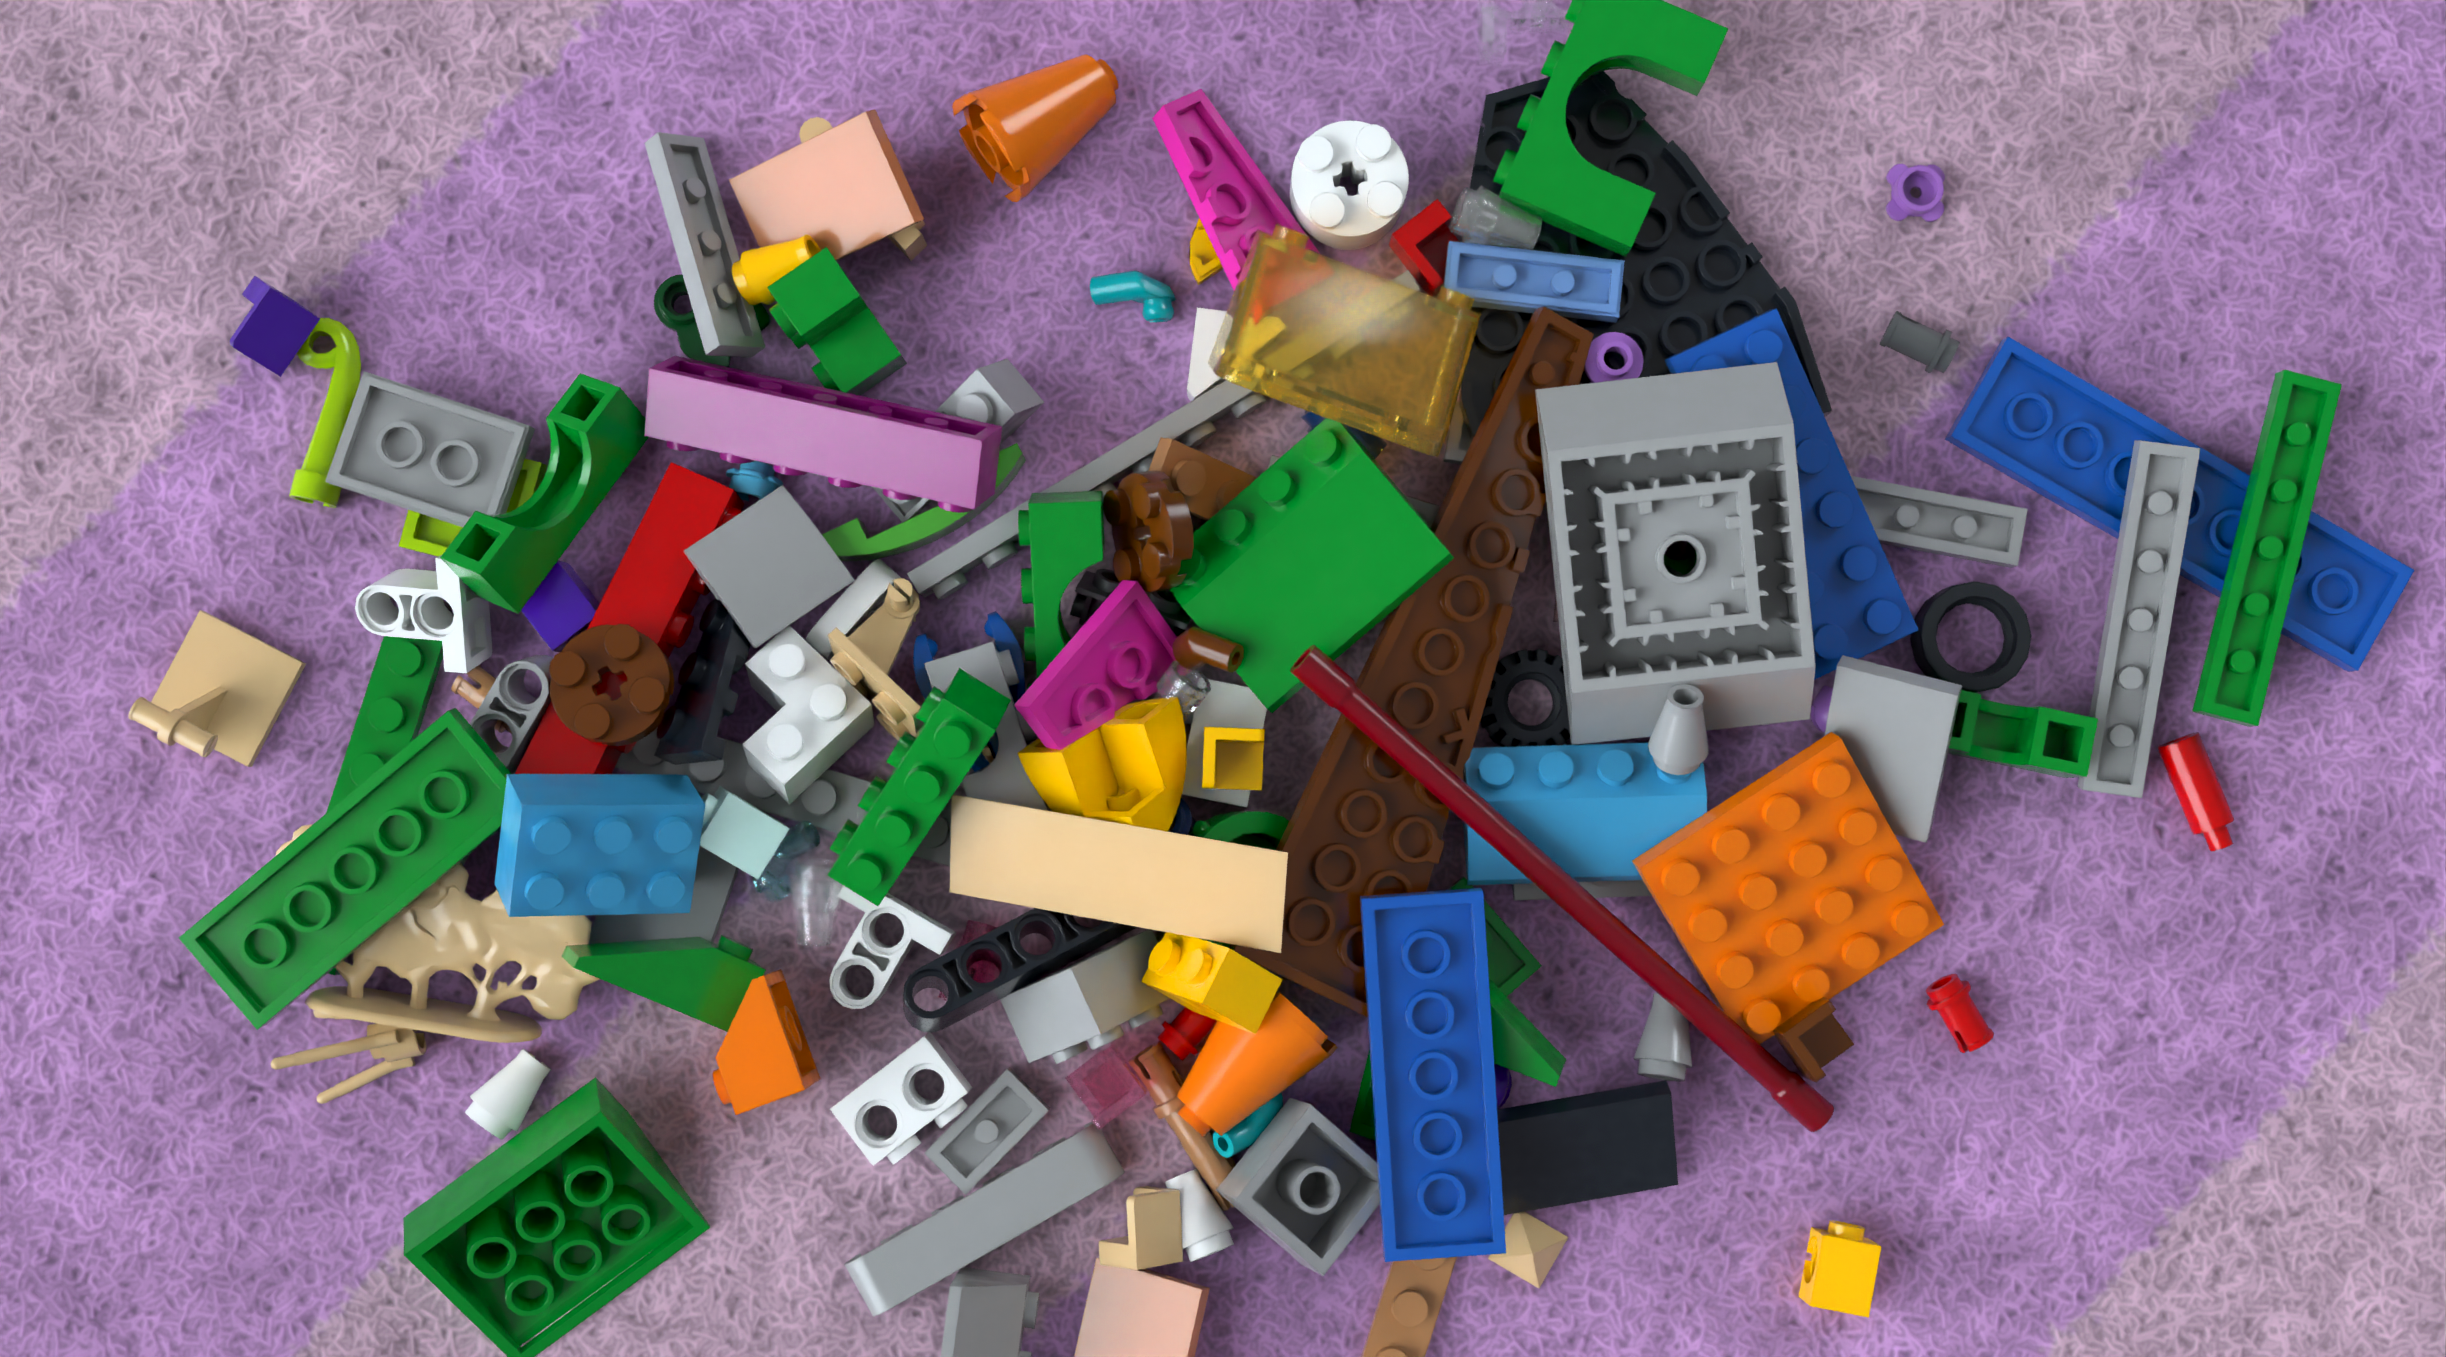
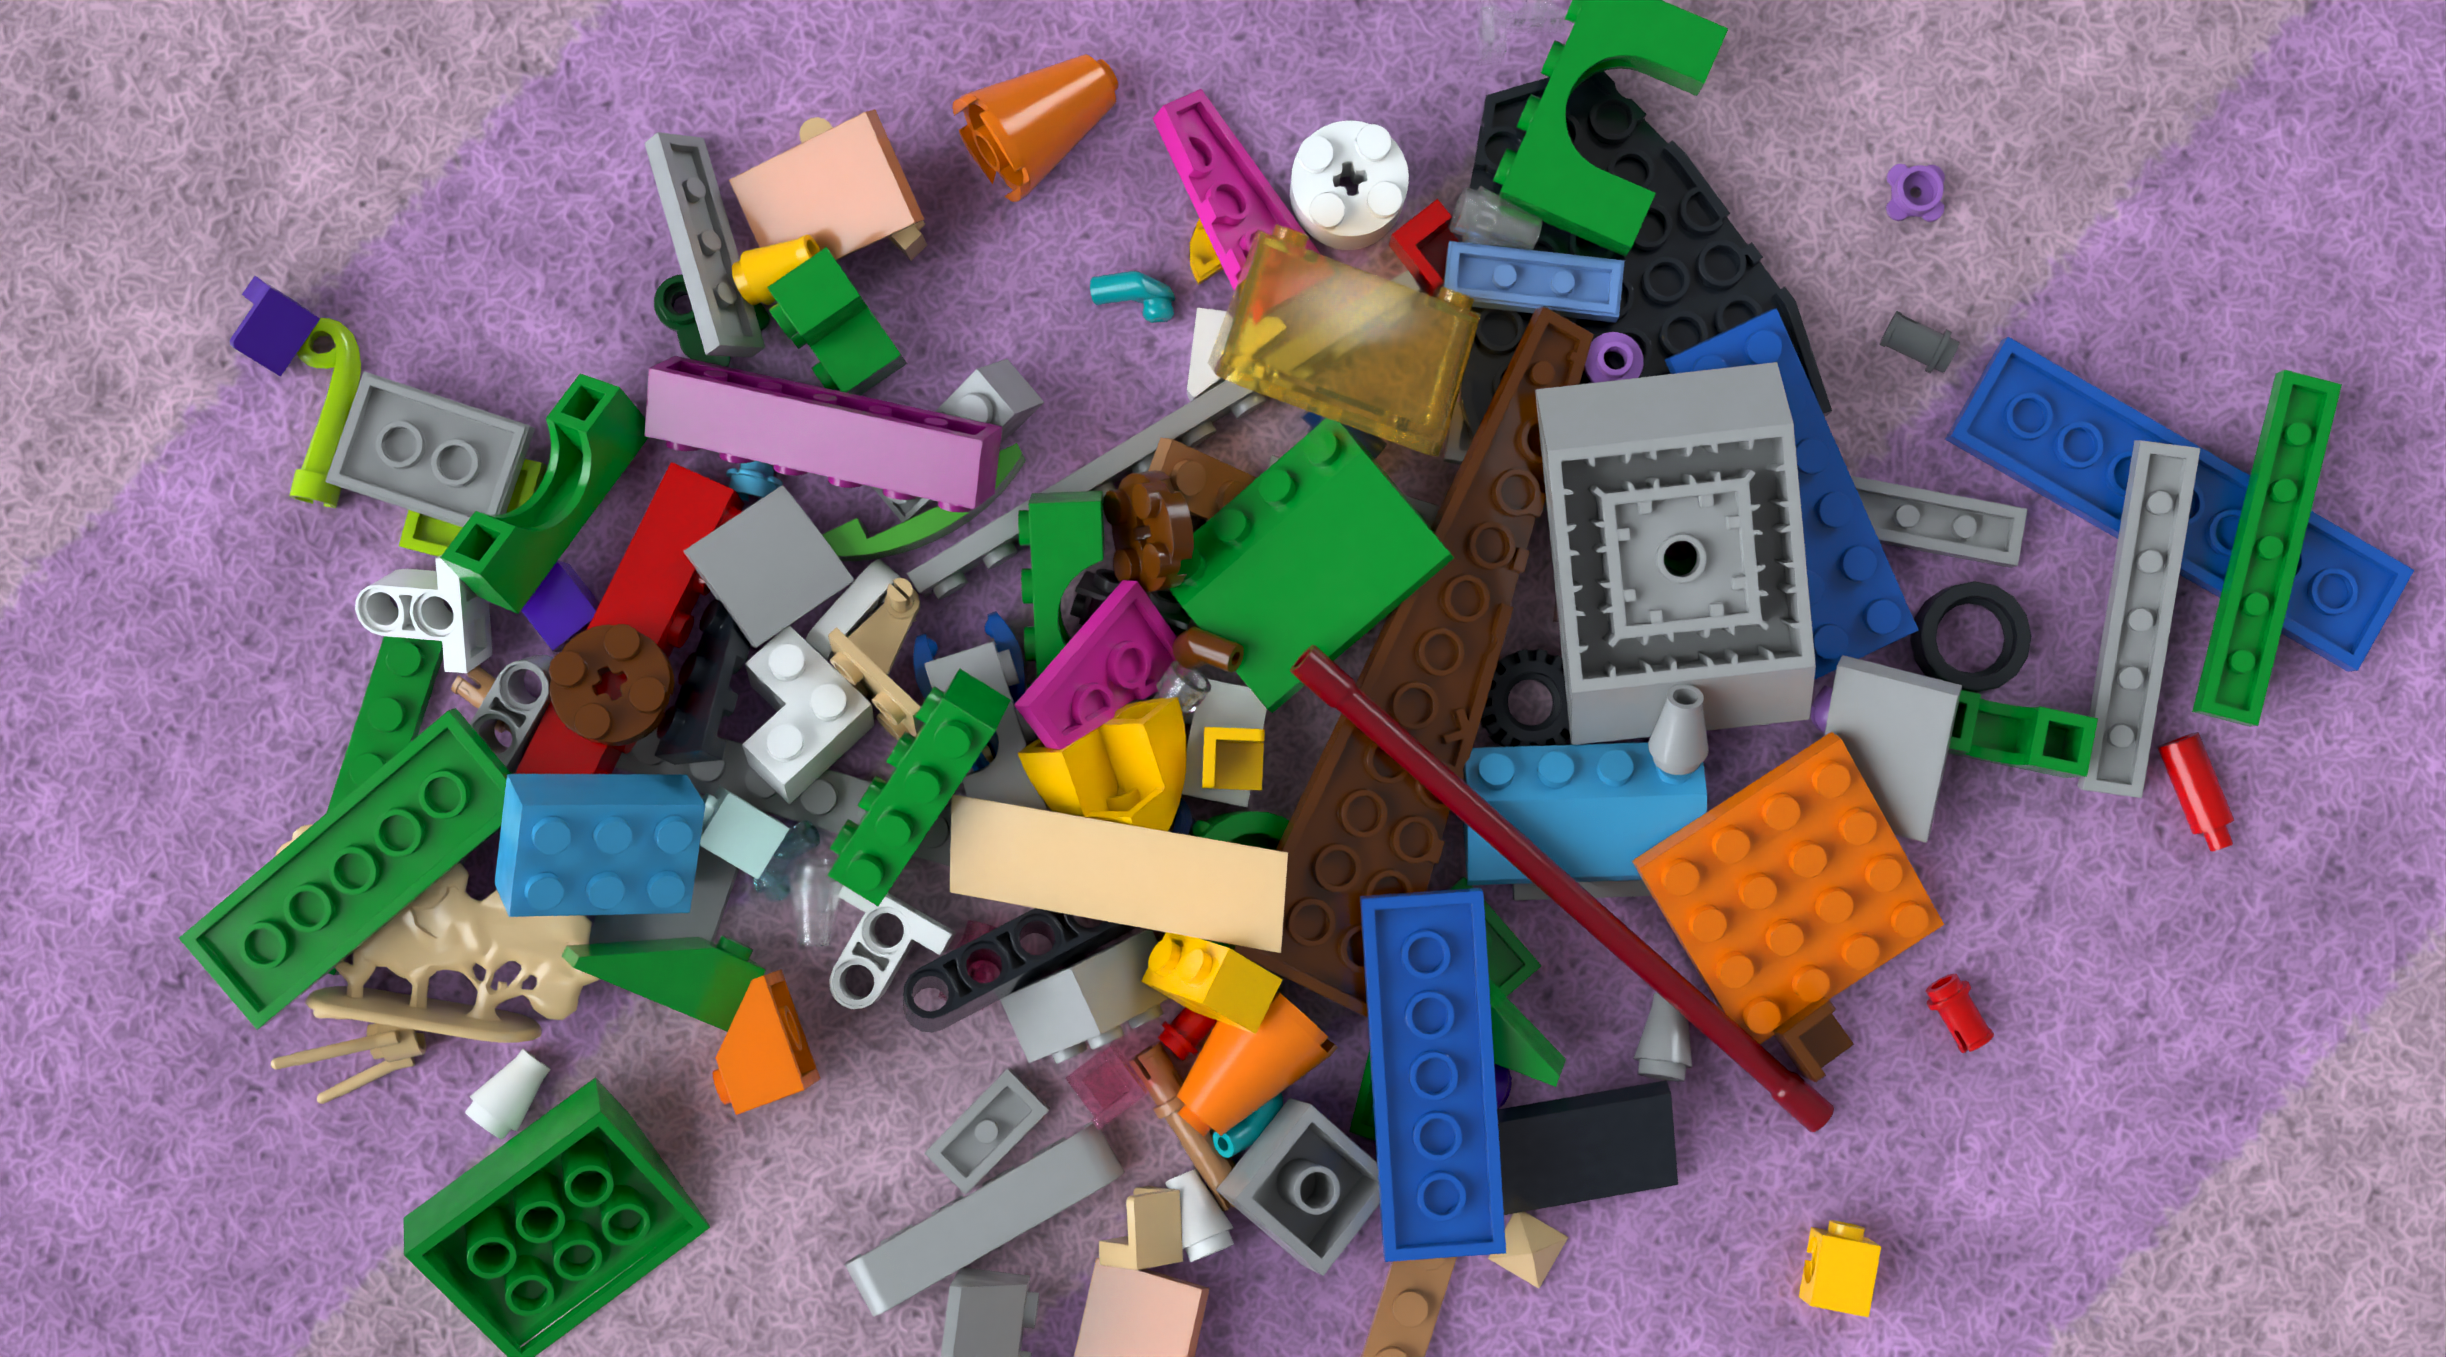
(220, 692): tan plate -> none
(895, 1089): white brick -> none

